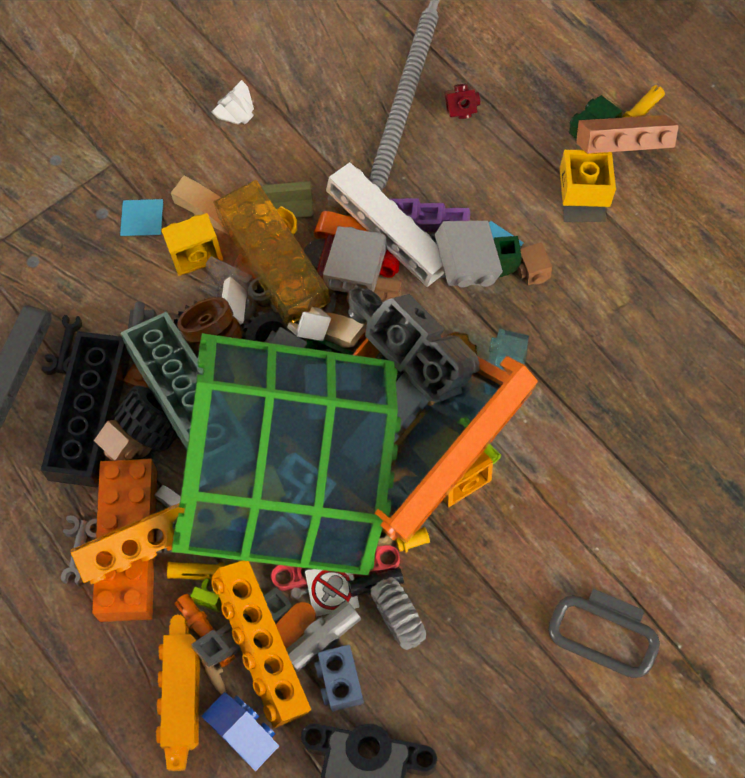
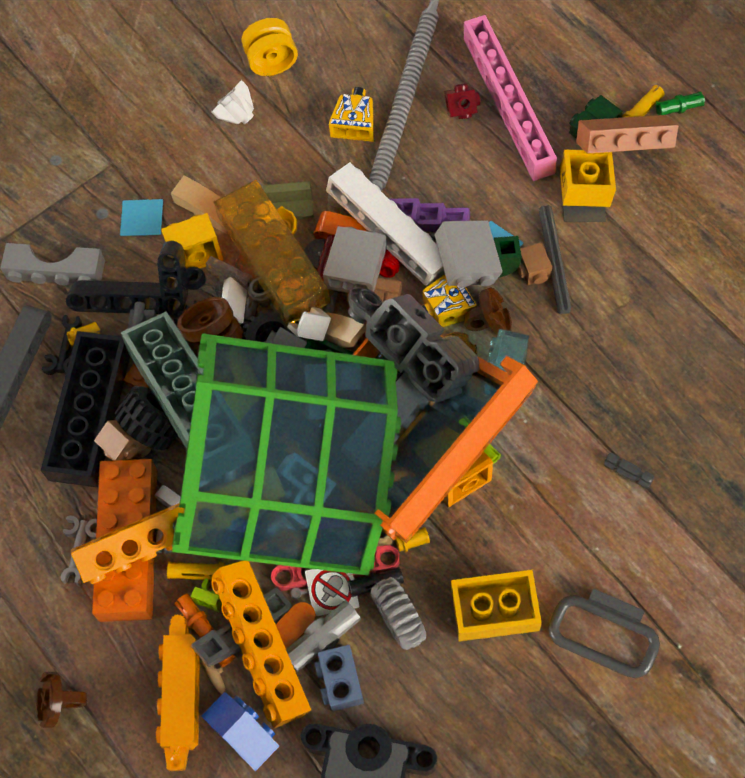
(22, 265): none -> light grey arch
(52, 698): none -> reddish brown tile
(91, 328): none -> yellow pin
(115, 292): none -> black beam
(195, 272): none -> black plate
(269, 47): none -> yellow wheel
(353, 117): none -> yellow torso
(446, 302): none -> torso
(489, 313): none -> reddish brown tile
(495, 605): none -> yellow brick
(510, 98): none -> bright pink brick
(553, 252): none -> dark grey axle
(629, 470): none -> dark grey axle
(680, 103): none -> green pin

